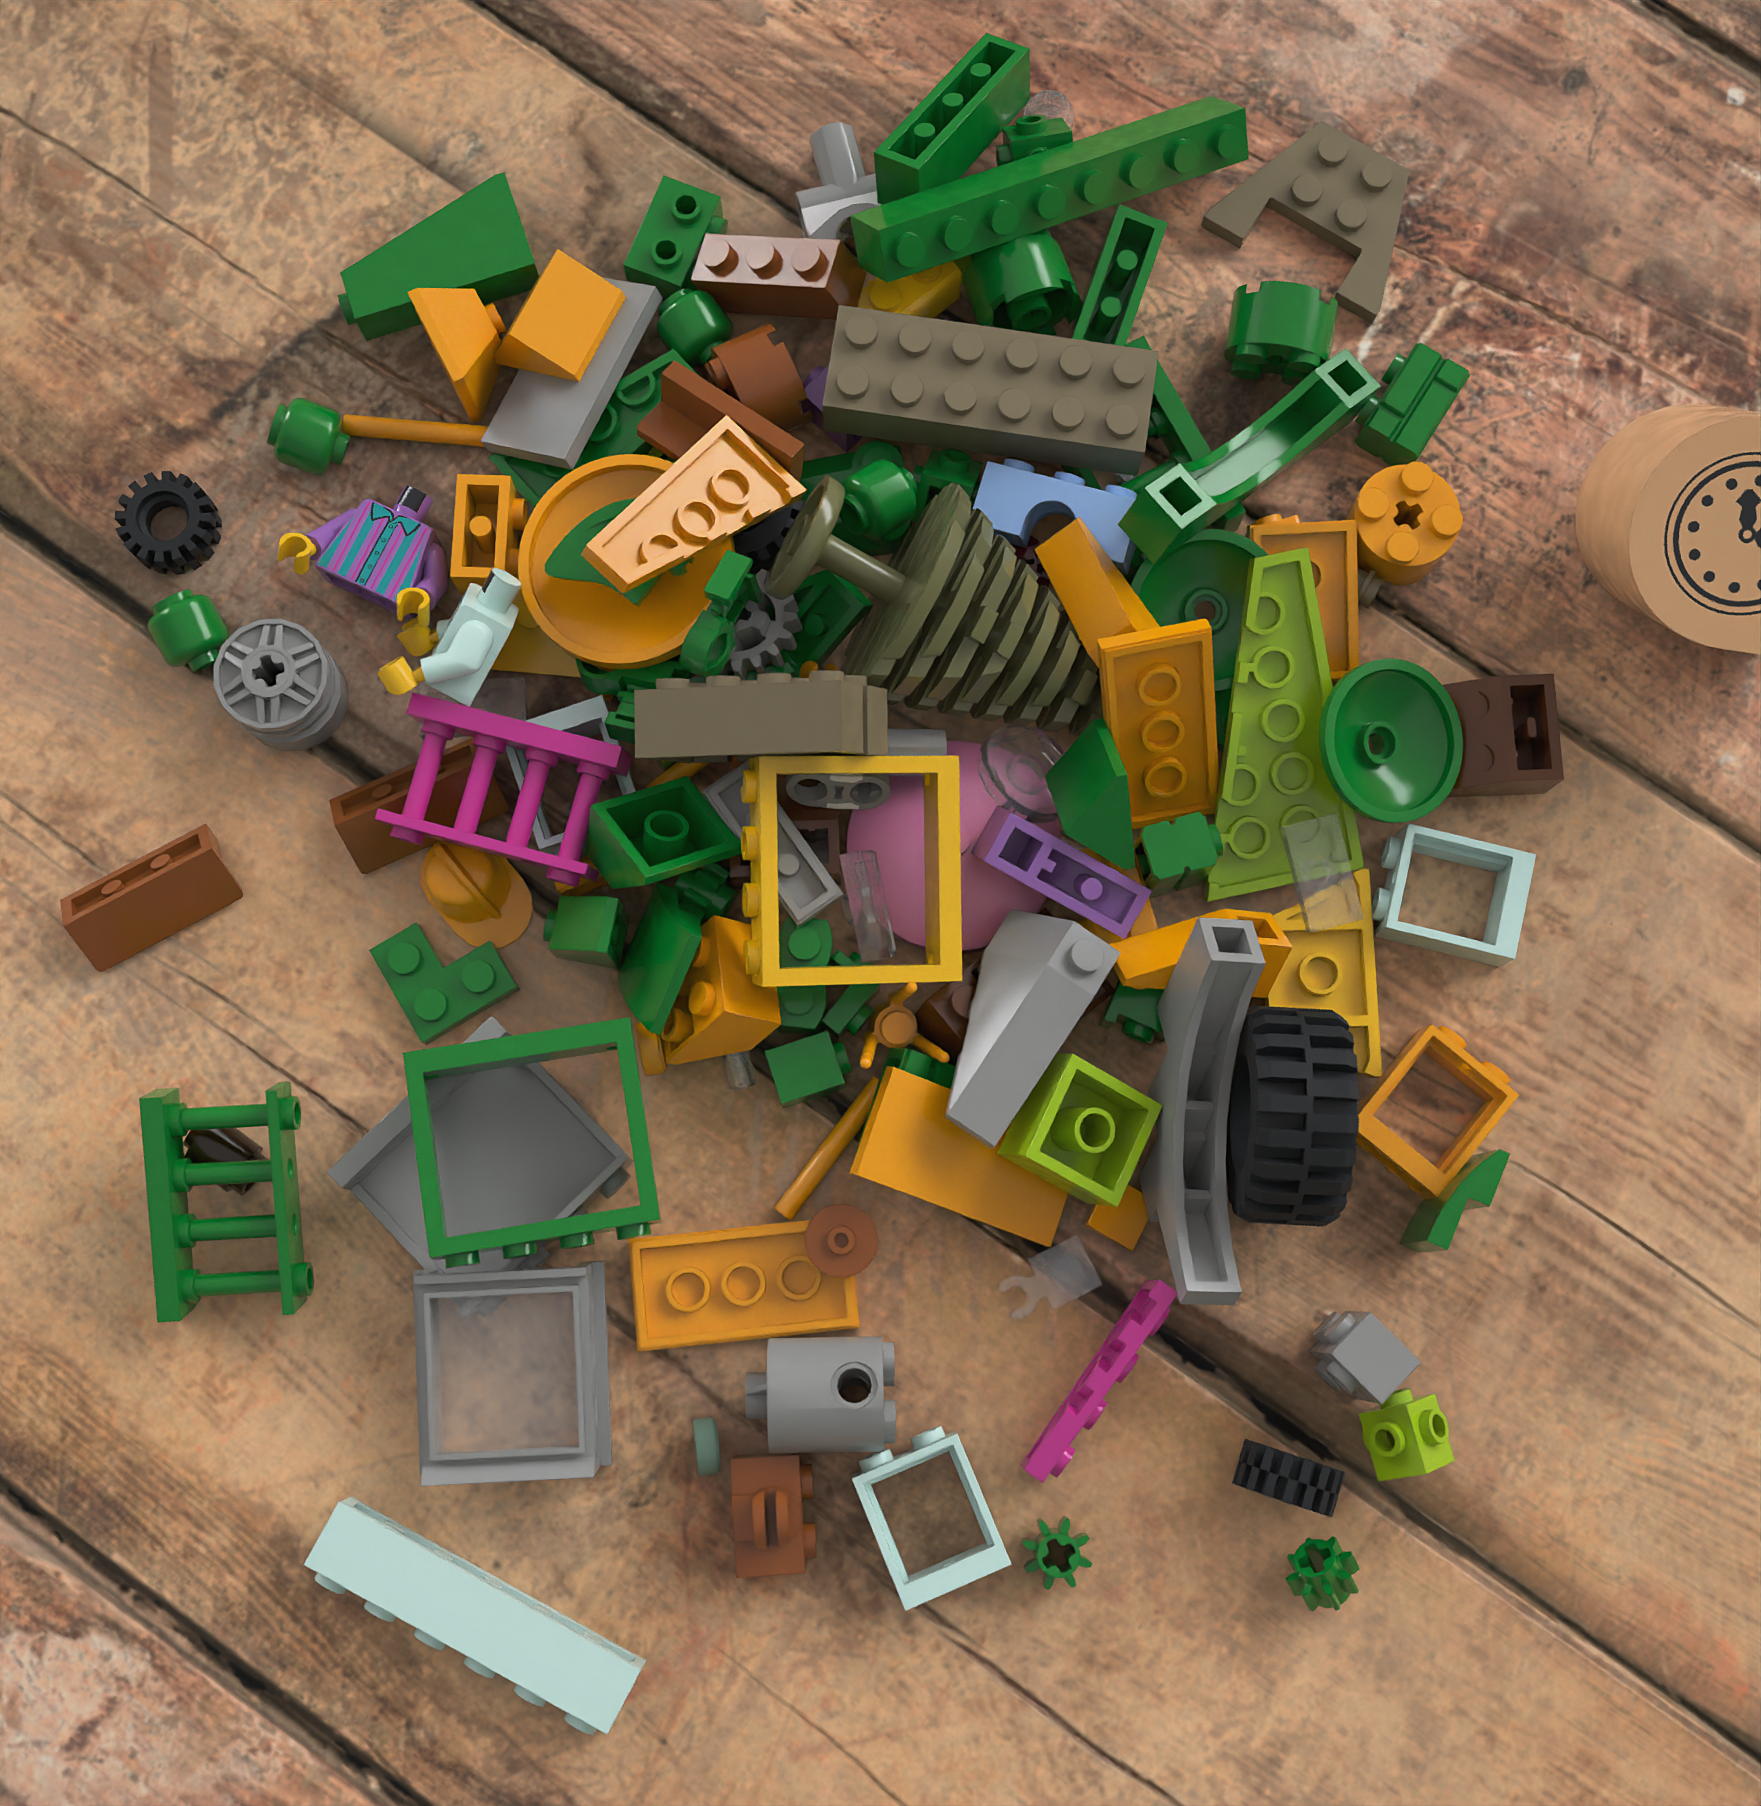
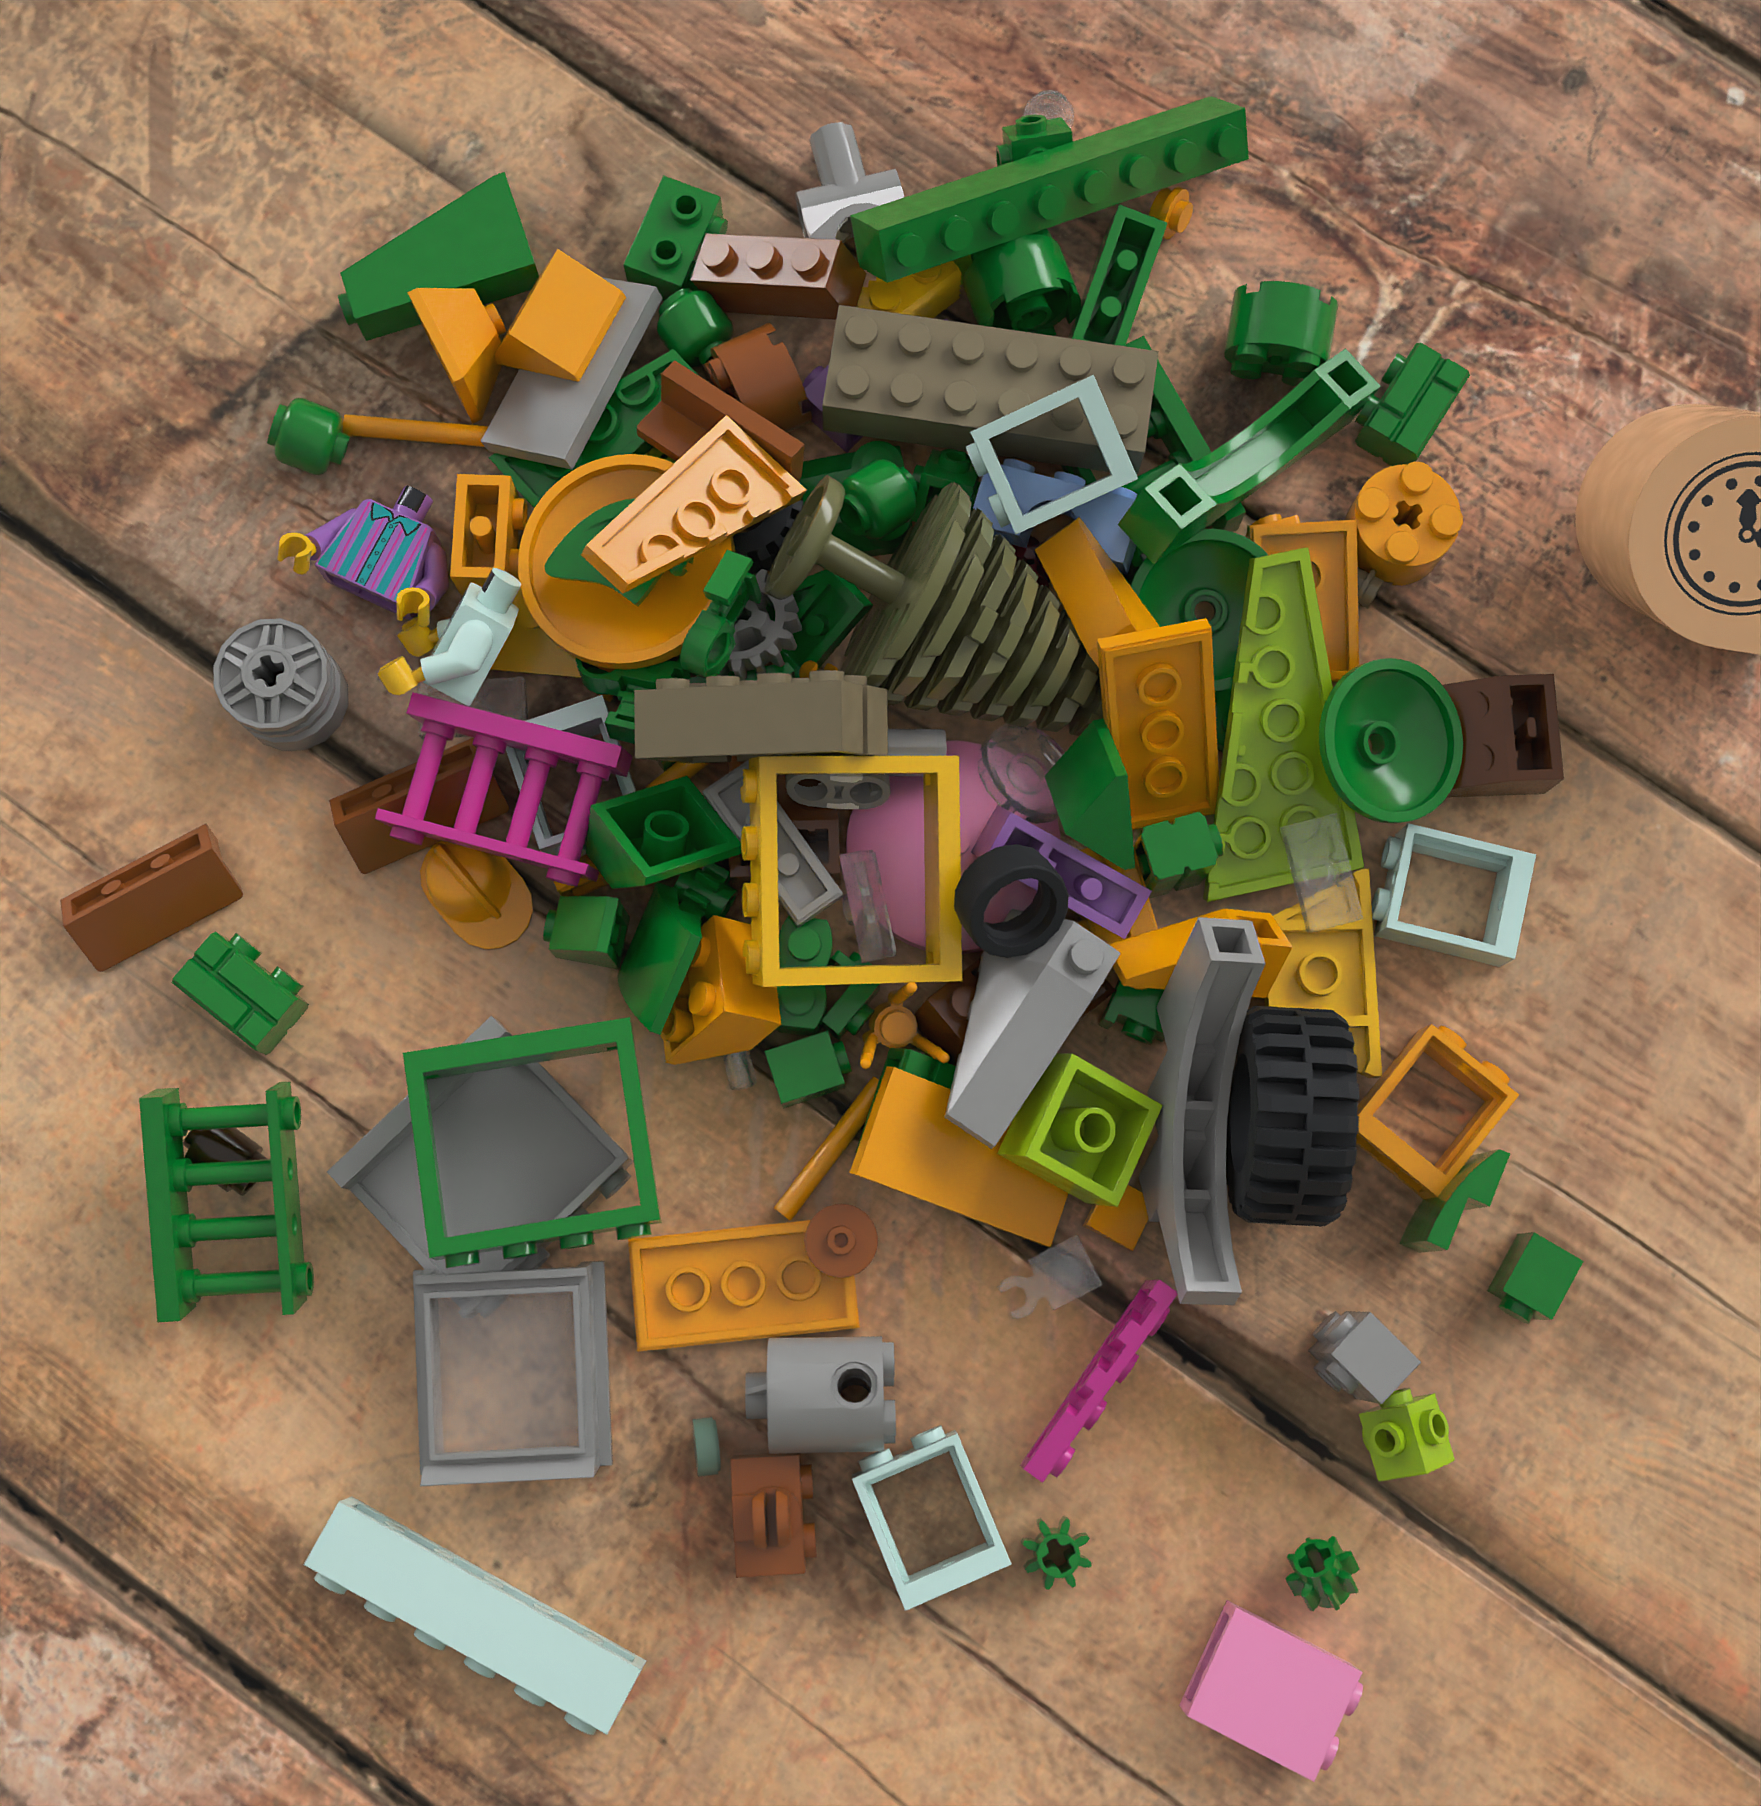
(153, 498): black tyre -> none
(188, 630): green head -> none
(242, 992): none -> green brick
(437, 995): green plate -> none
(651, 1051): light orange tile -> none
(955, 120): green brick -> none
(1034, 924): none -> black tyre
(1105, 433): none -> light aqua window
(1173, 208): none -> light orange plate
(1272, 1691): none -> bright pink brick
(1288, 1478): black tyre -> none
(1336, 193): dark tan wing -> none
(1534, 1278): none -> green brick

